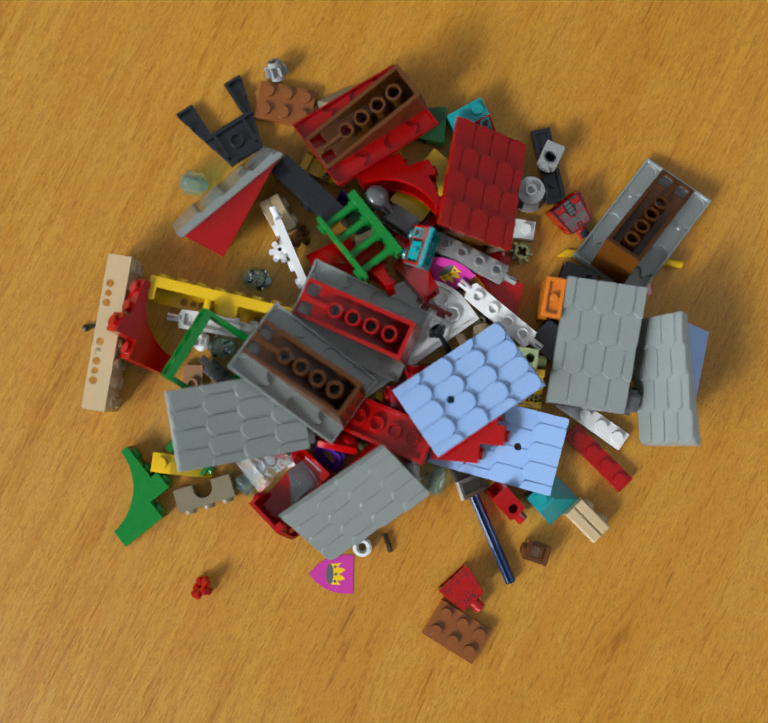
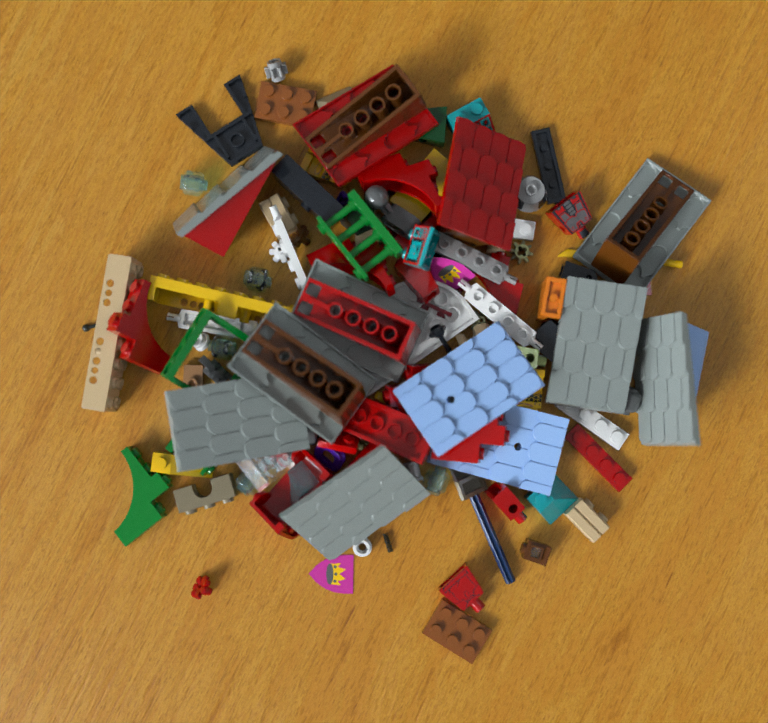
(553, 149): light grey brick -> none

